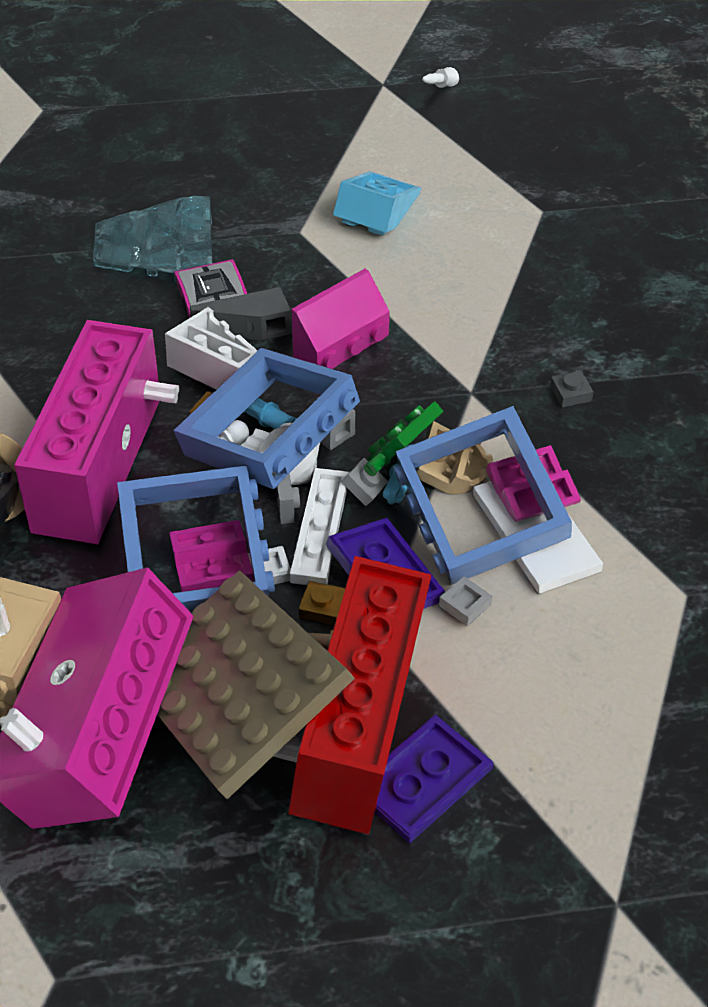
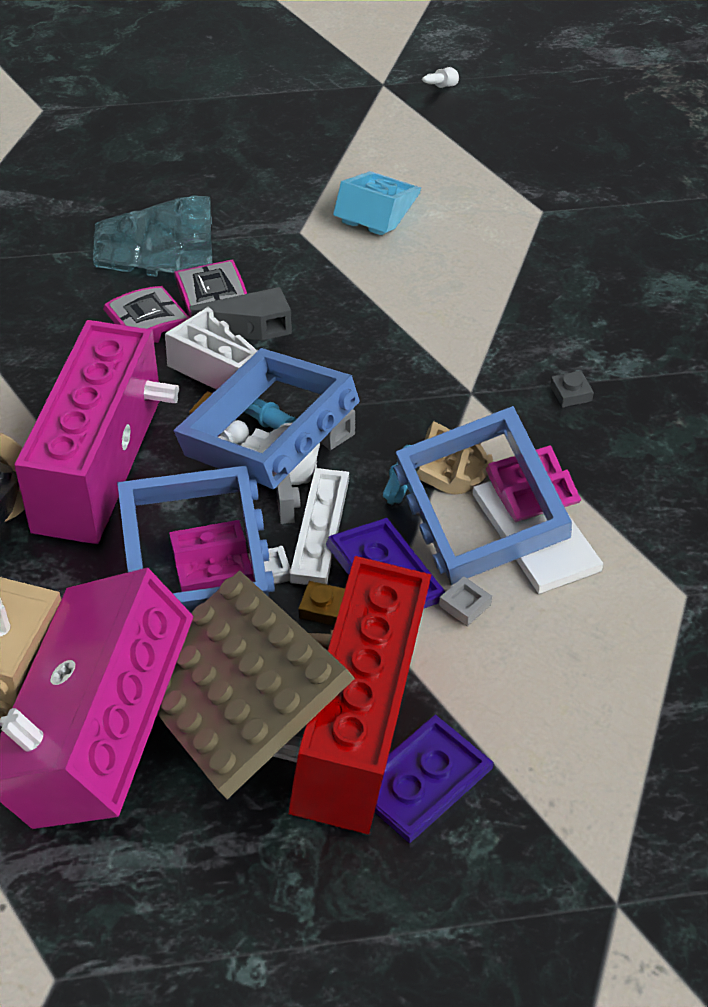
(146, 309): none -> slope
(340, 321): dark pink slope -> none
(363, 485): light grey plate -> none
(400, 436): green plate -> none

